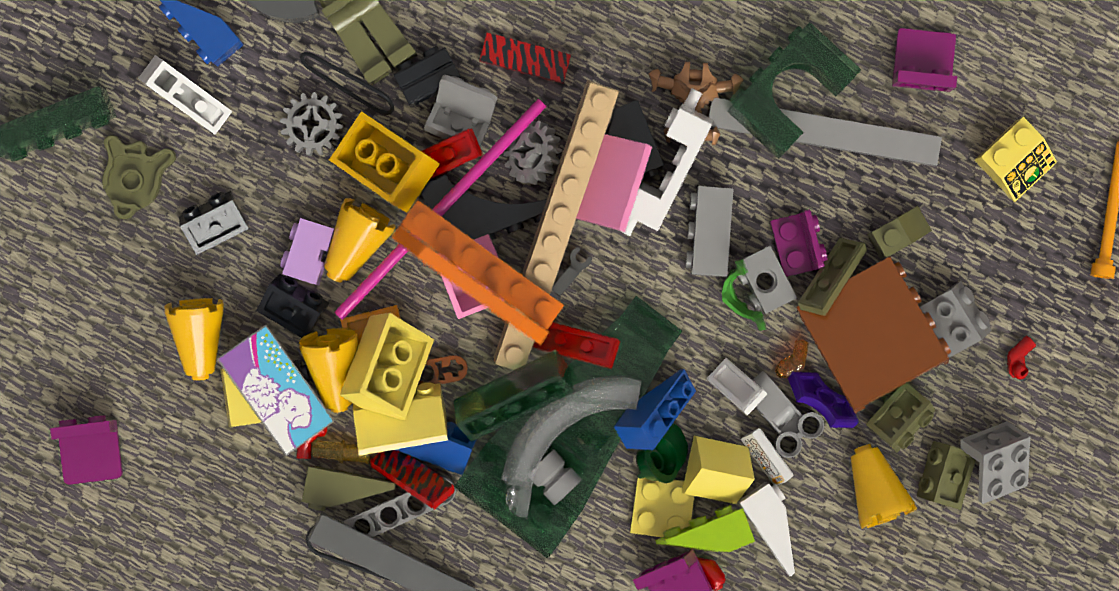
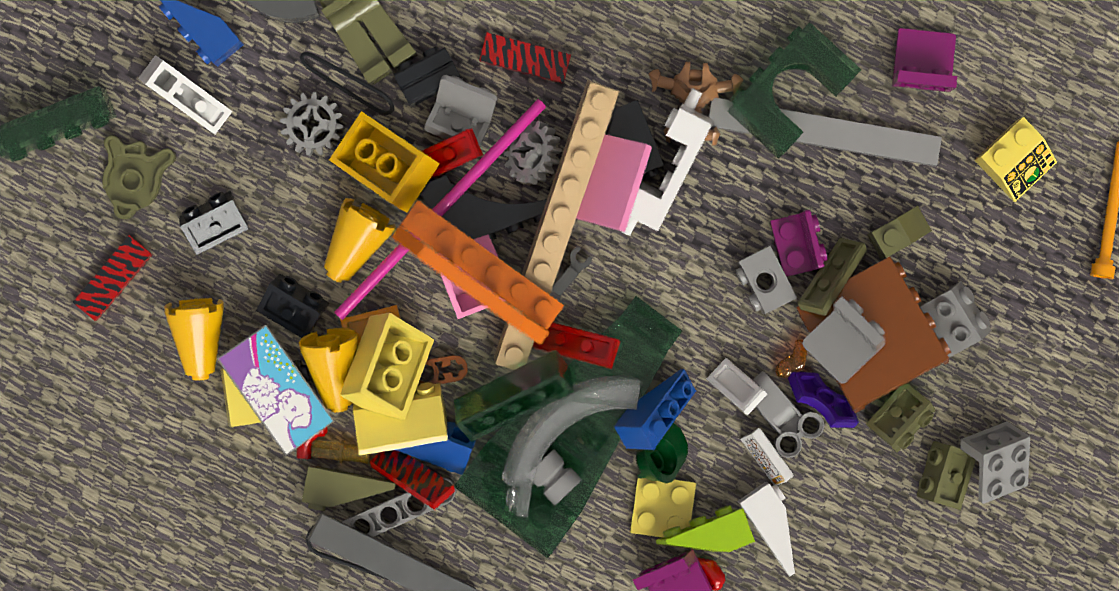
(89, 450): magenta bracket -> none
(112, 278): none -> tile
(306, 251): lavender brick -> none
(710, 231): light grey brick -> none
(718, 470): light yellow slope -> none
(731, 300): bright green helmet -> none
(844, 340): none -> light grey bracket
(877, 488): yellow cone -> none
(1016, 358): red arm -> none

